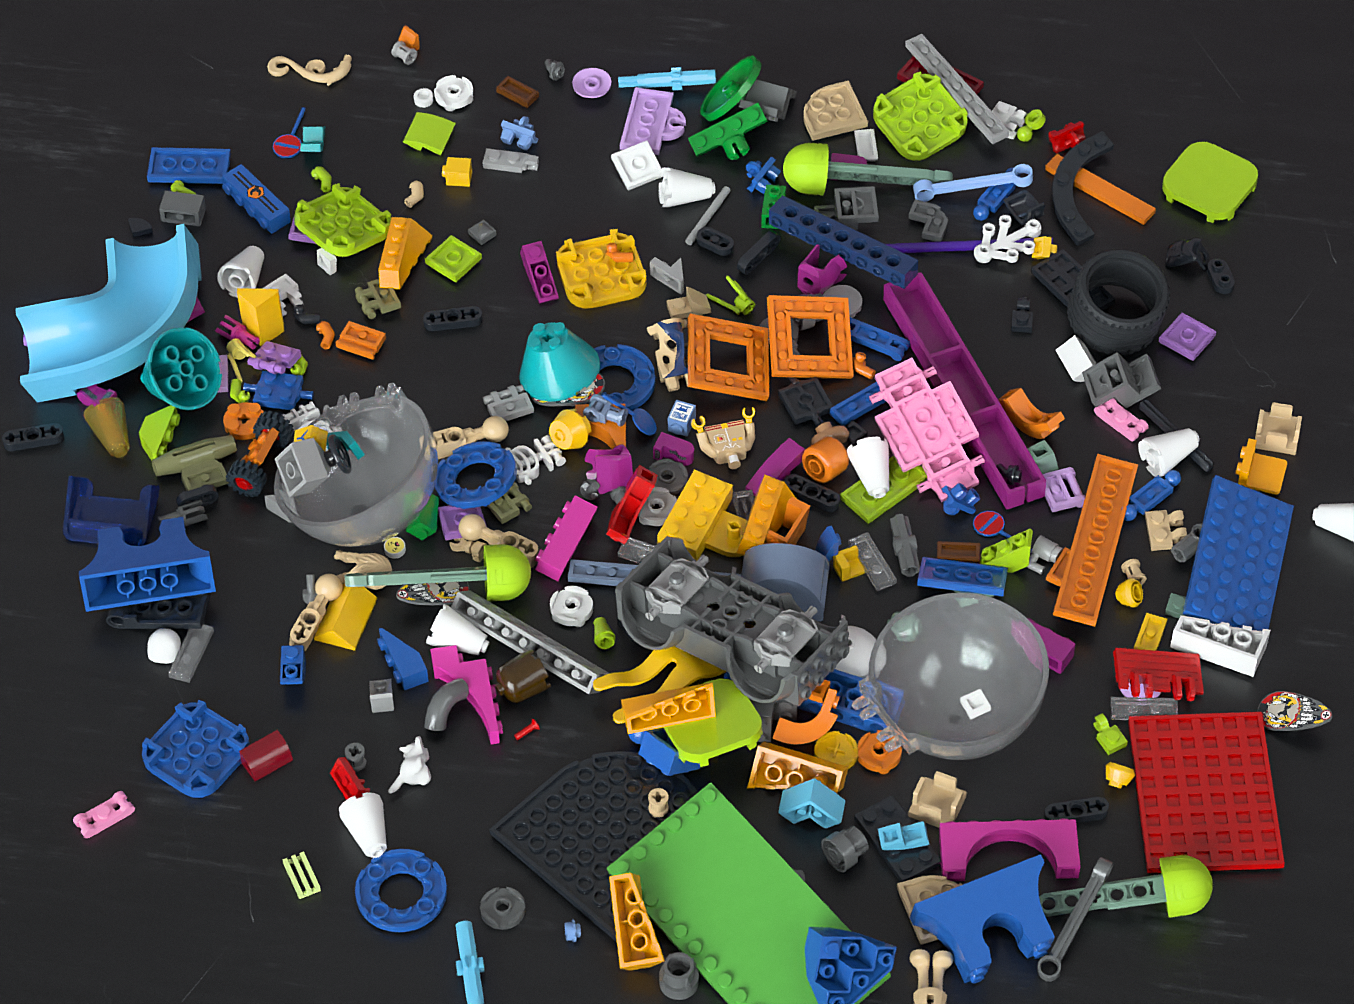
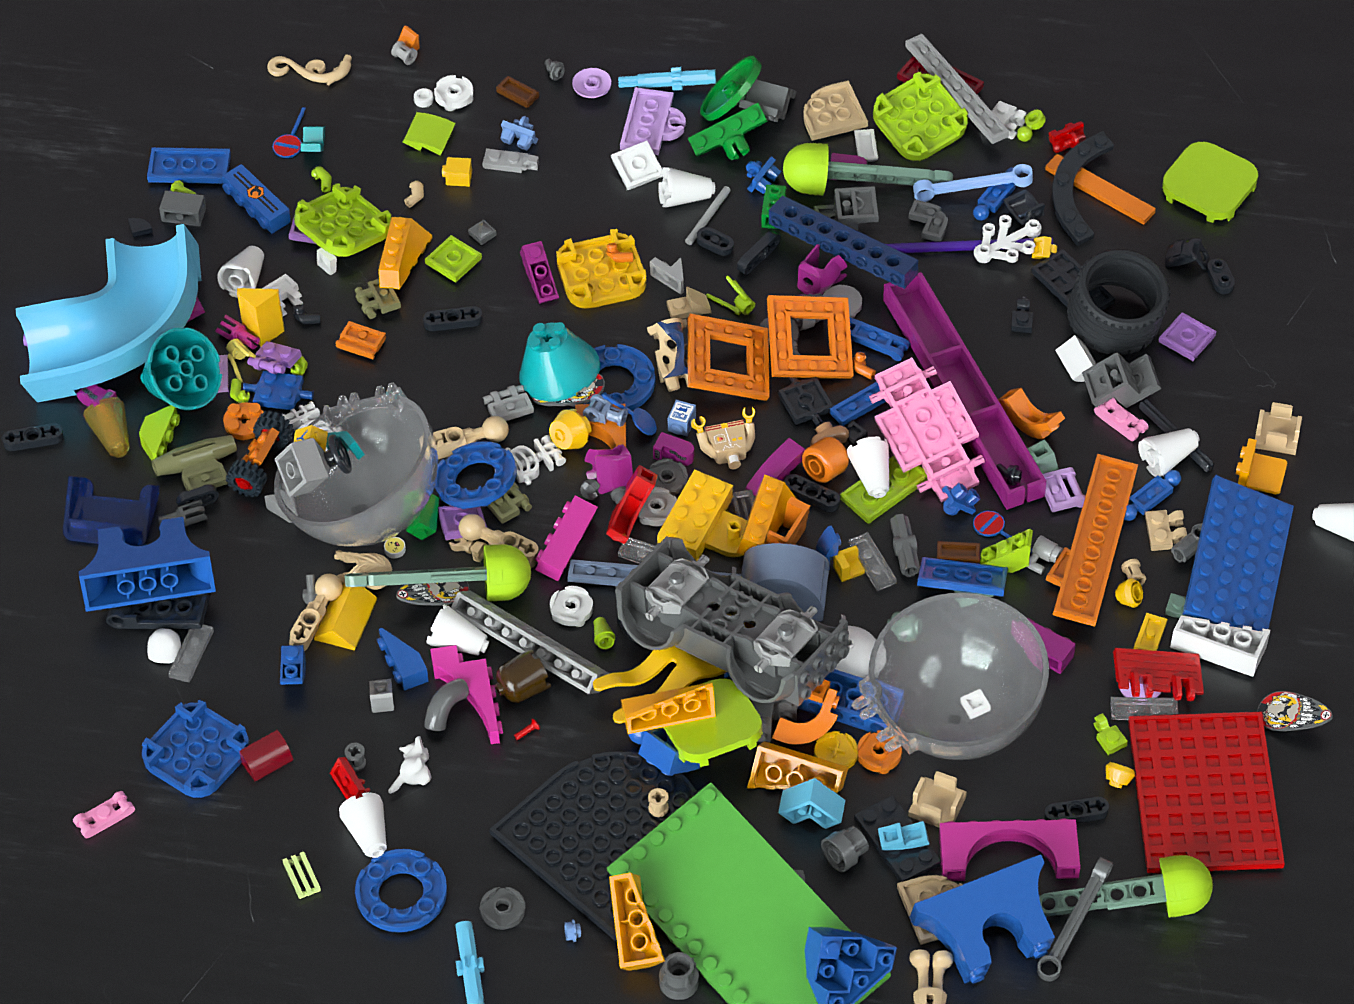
(328, 332): orange arm -> none

